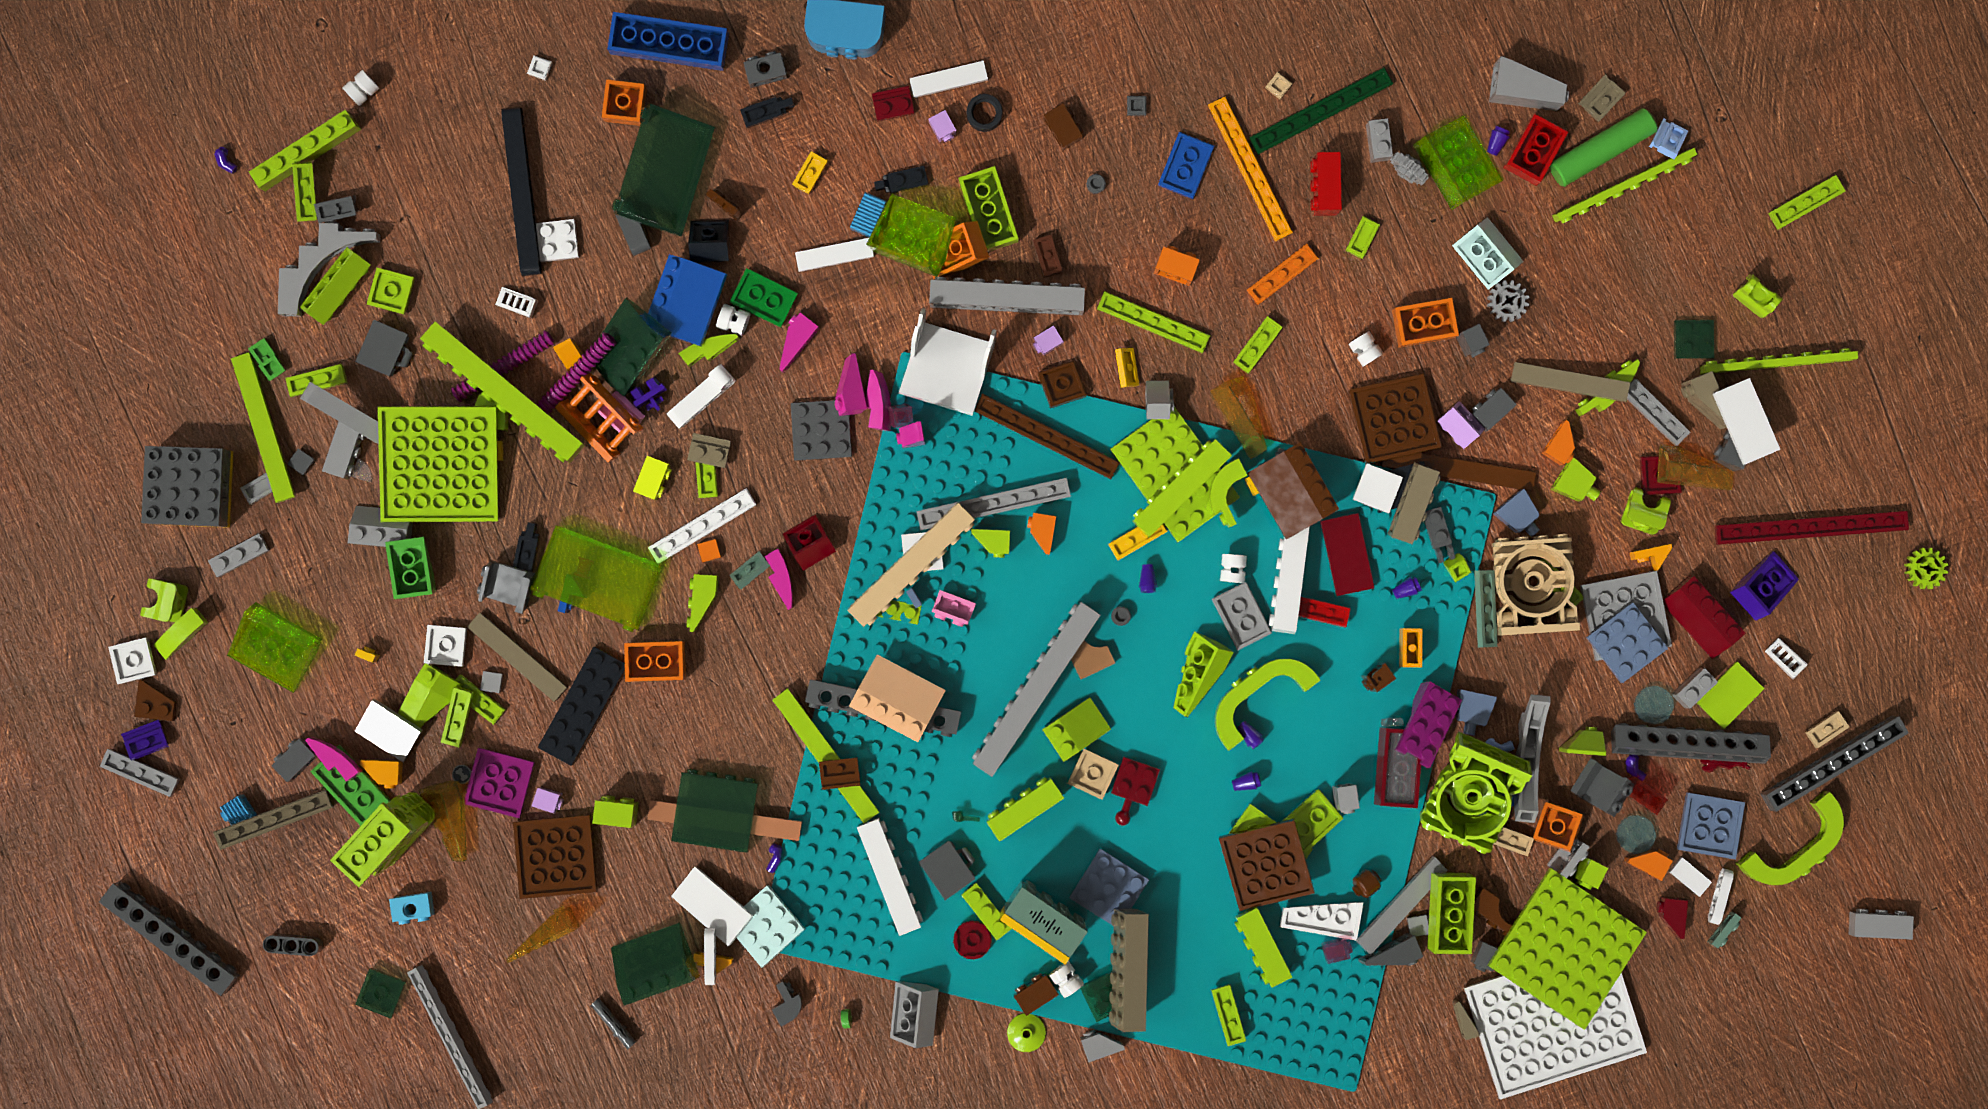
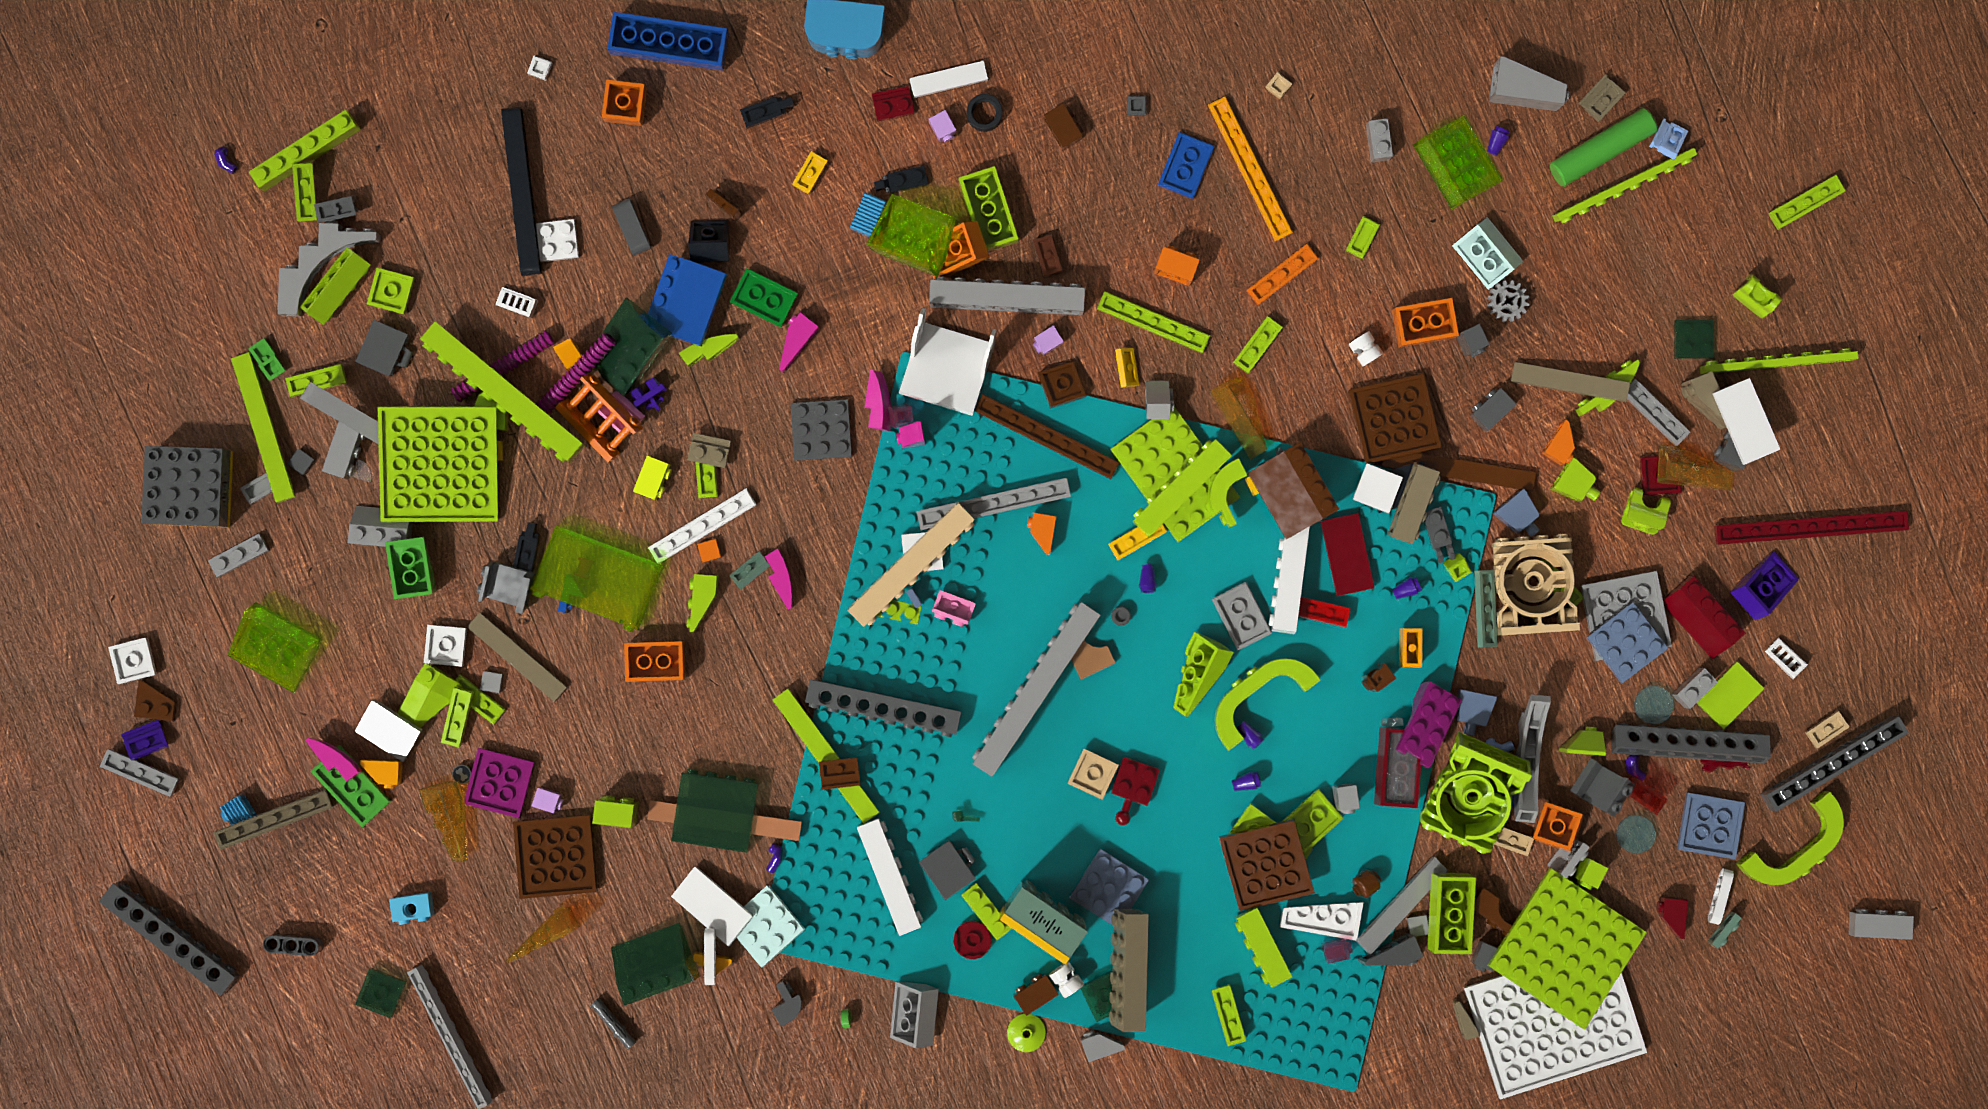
(169, 603): lime piece -> none
(180, 633): lime slope -> none
(294, 760): dark grey brick -> none
(360, 88): white wheel -> none
(367, 654): yellow plate -> none
(384, 837): lime brick -> none
(582, 706): black plate -> none
(663, 170): clear green windscreen -> none
(701, 397): white beam -> none
(726, 318): white wheel -> none
(775, 73): dark grey brick -> none
(809, 542): dark red slope -> none
(833, 255): white tile -> none
(850, 392): dark pink slope -> none
(897, 698): light nougat slope -> none
(994, 541): lime slope -> none
(1024, 809): lime brick -> none
(1076, 729): lime slope -> none
(1095, 184): dark grey tile -> none
(1233, 561): white wheel -> none
(1321, 111): dark green tile -> none
(1326, 184): red brick -> none
(1409, 168): light grey gear -> none
(1461, 425): lavender brick -> none
(1535, 149): red brick -> none
(1651, 862): orange slope -> none
(1656, 554): light orange slope -> none
(1690, 876): white tile -> none
(1924, 575): lime gear -> none

